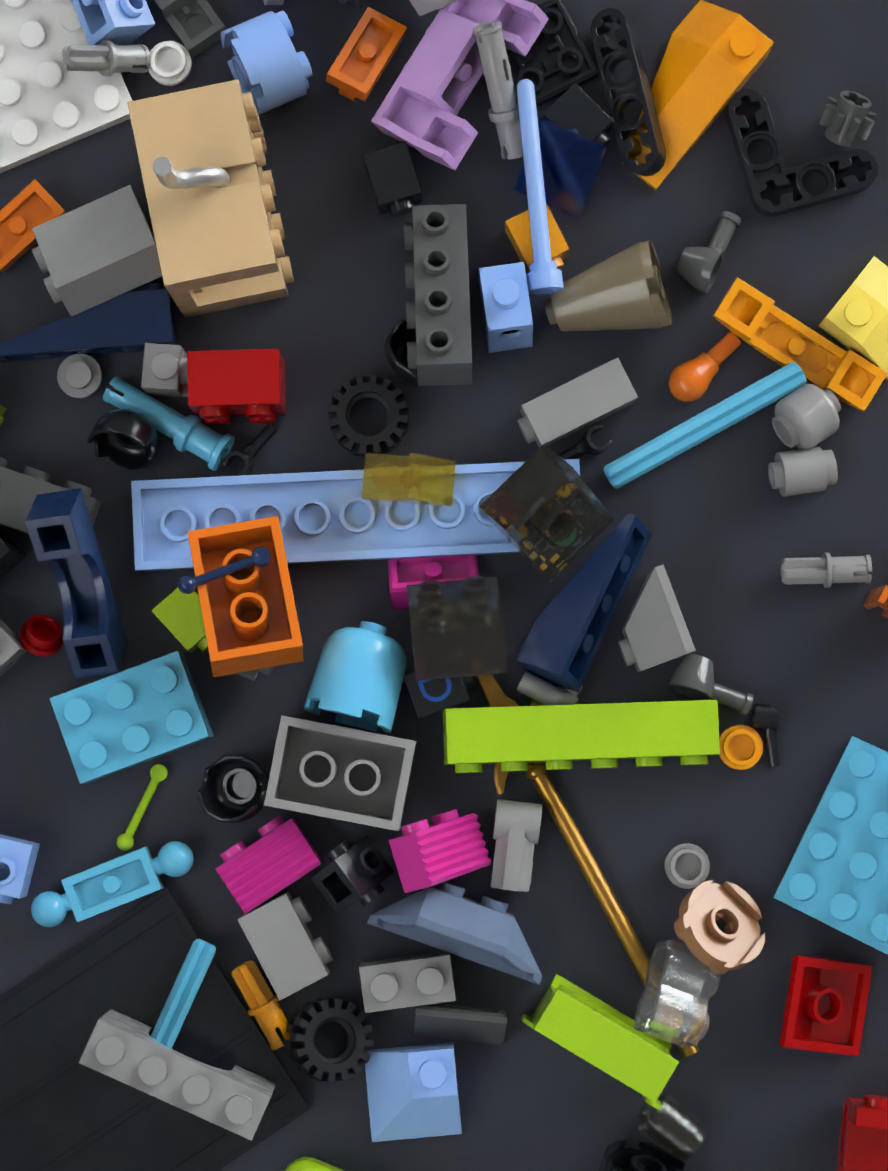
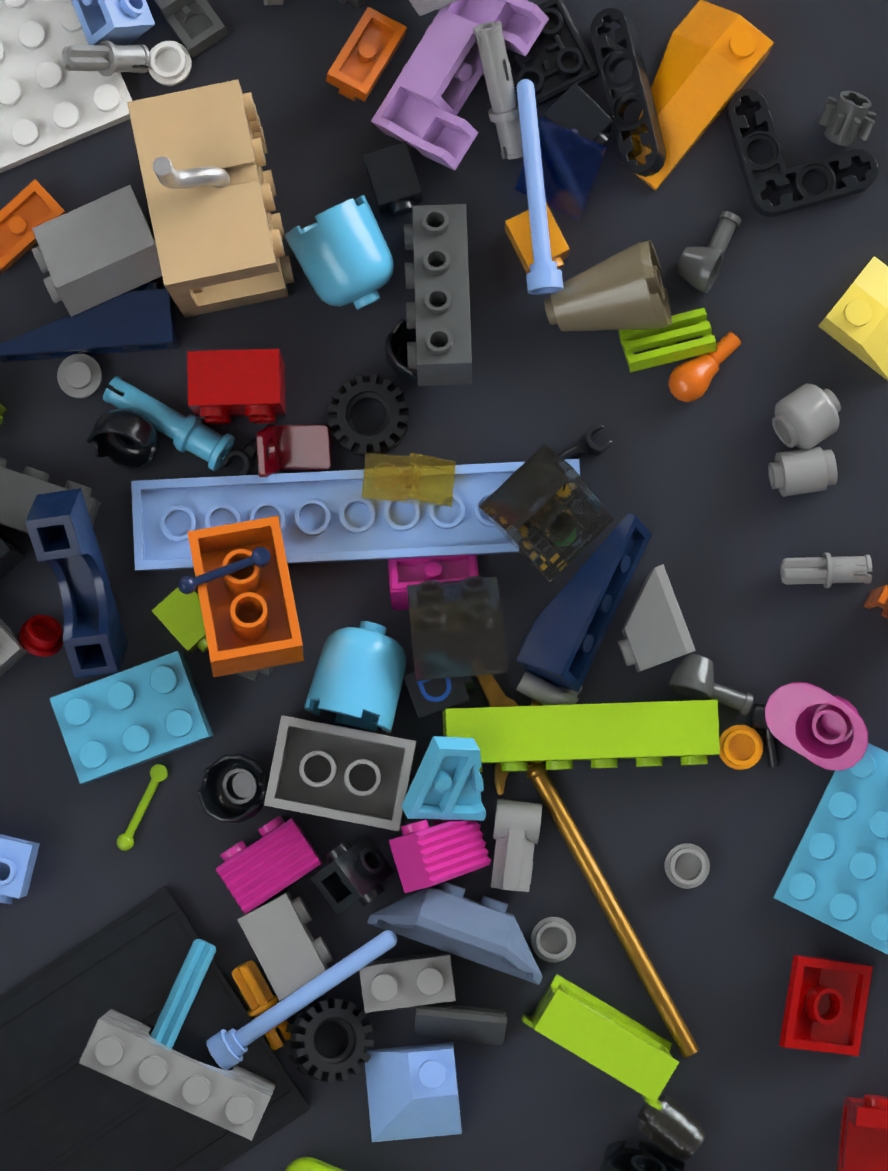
(112, 884): medium azure plate -> none
(165, 370): light grey brick -> none
(229, 1046): none -> light blue piece
(267, 60): light blue brick -> none
(294, 448): none -> bracket
(344, 254): none -> medium azure cylinder
(447, 782): none -> medium azure wing
(506, 306): light blue torso -> none
(553, 939): none -> light grey plate
(577, 404): light grey brick -> none
(676, 995): clear brick -> none
(683, 327): none -> lime tile
(705, 425): medium azure axle -> none
(705, 940): plate -> none
(787, 340): light orange slope -> none
(817, 725): none -> dark pink piece

